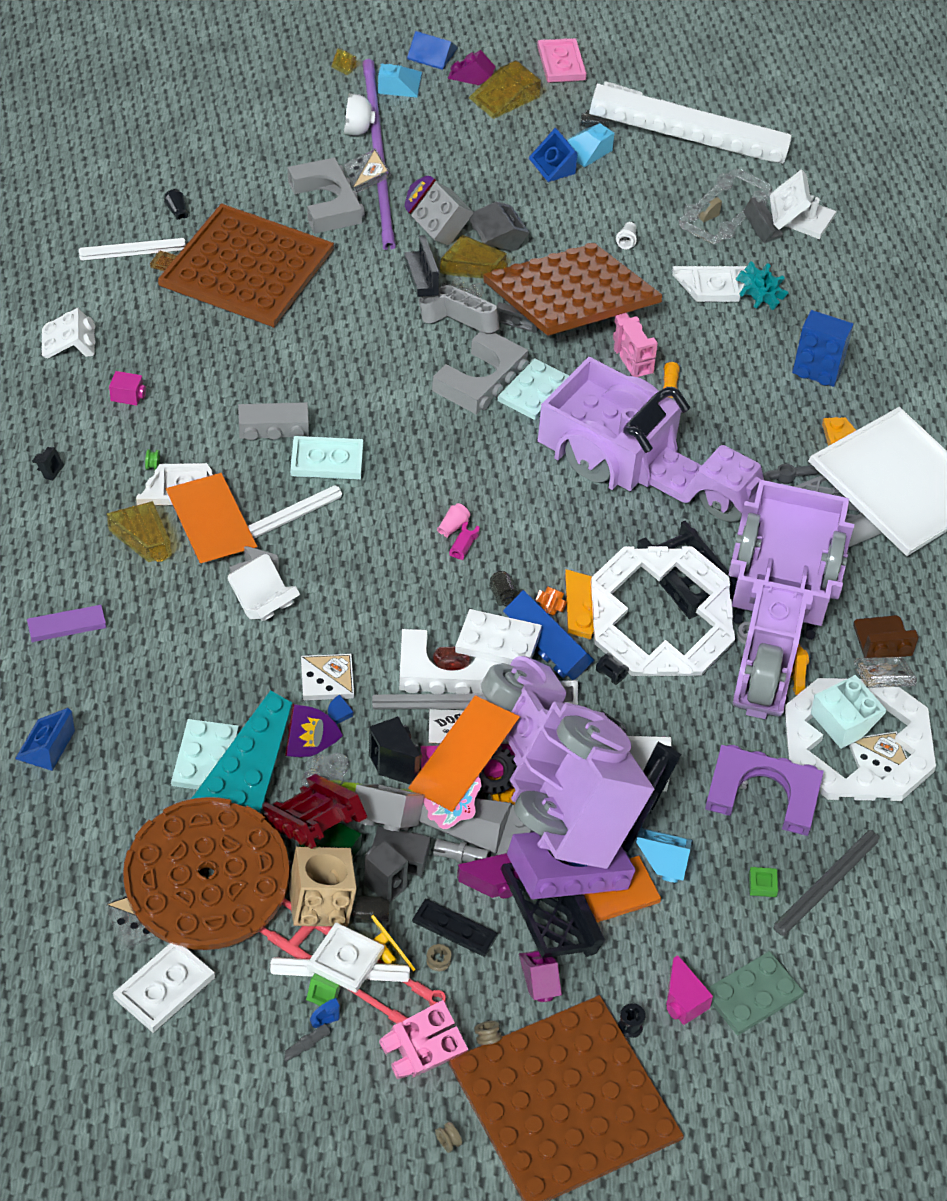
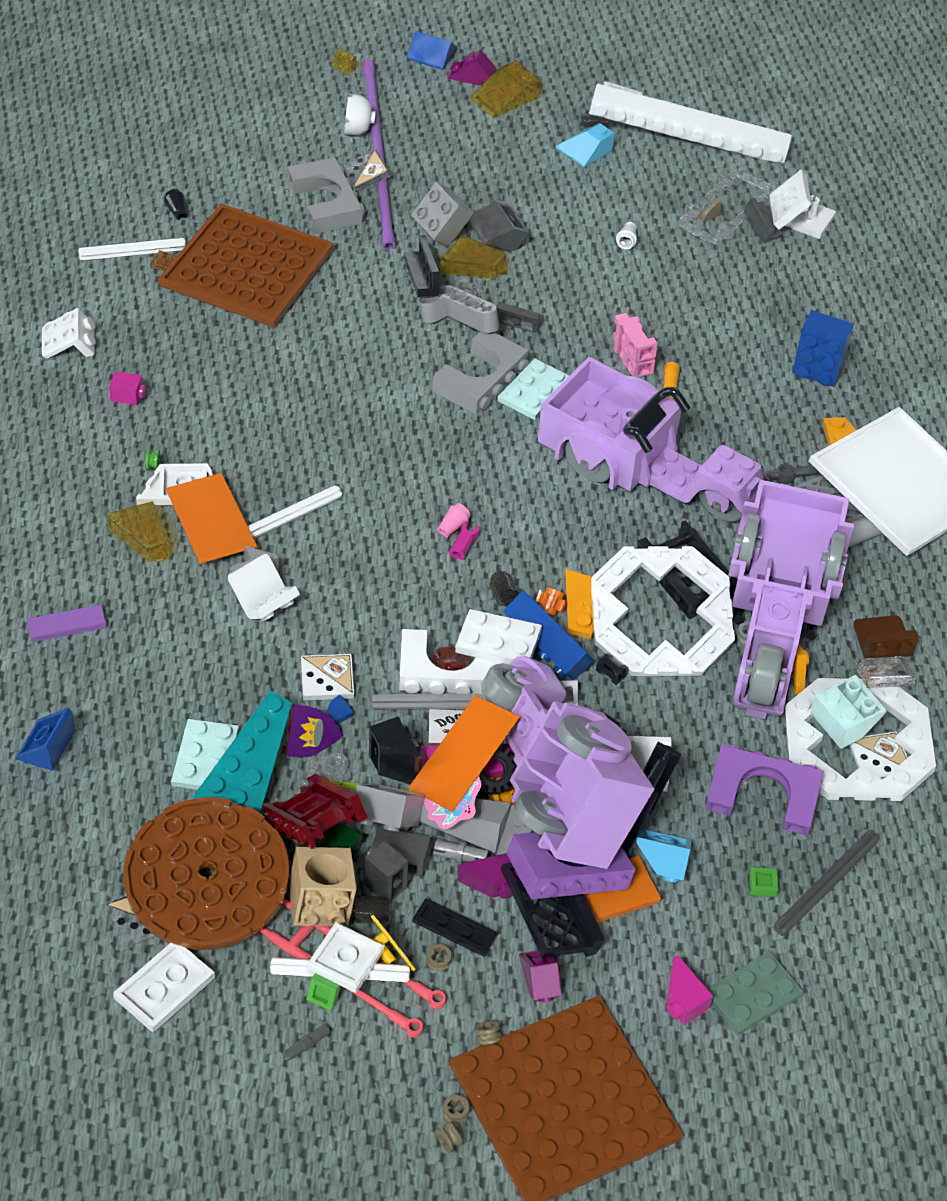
(49, 463): black tile -> none
(273, 420): light grey brick -> none
(326, 457): light aqua plate -> none
(326, 1013): blue tile -> none
(398, 80): medium azure slope -> none
(416, 1048): bright pink hips -> none
(417, 192): dark purple shield -> none
(457, 1117): none -> dark tan bush
(555, 157): blue slope -> none
(561, 60): bright pink plate -> none
(572, 288): dark orange plate -> none
(629, 1019): black bush -> none
(710, 282): white wing -> none
(762, 285): teal gear -> none

